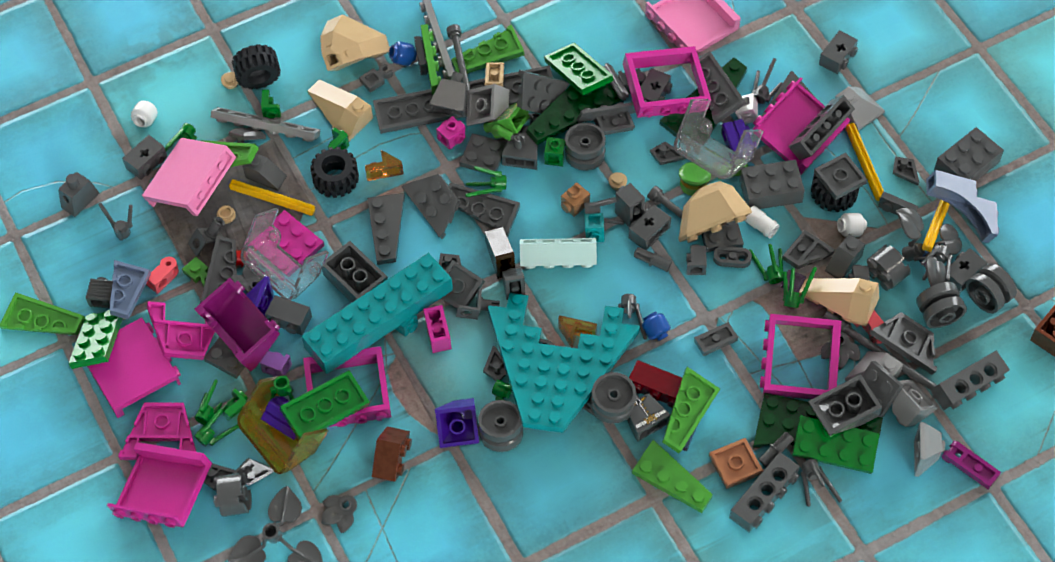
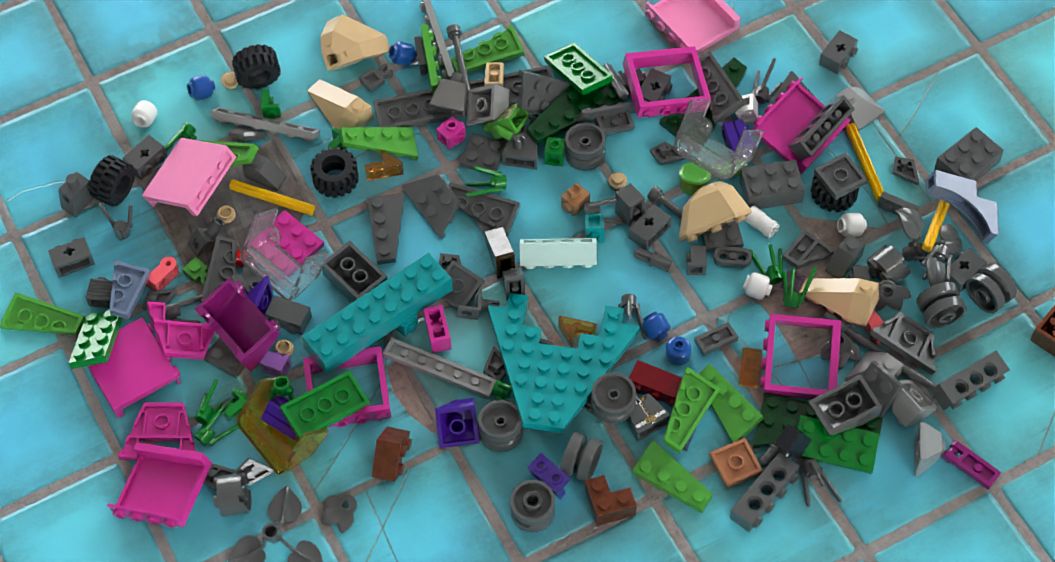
(71, 257): none -> dark grey brick
(111, 180): none -> black tyre
(162, 296): none -> dark grey piece
(173, 310): none -> dark grey plant
(200, 87): none -> blue head
(284, 347): none -> tan plate
(391, 140): none -> bright green wing
(439, 368): none -> light grey plate
(532, 506): none -> dark grey wheel
(549, 473): none -> dark purple bracket
(581, 456): none -> dark grey wheel
(609, 505): none -> copper brick
(678, 351): none -> blue head
(731, 407): none -> bright green wing
(750, 367): none -> clear orange slope
(757, 286): none -> white head
(792, 442): none -> black brick
(892, 297): none -> dark grey plate

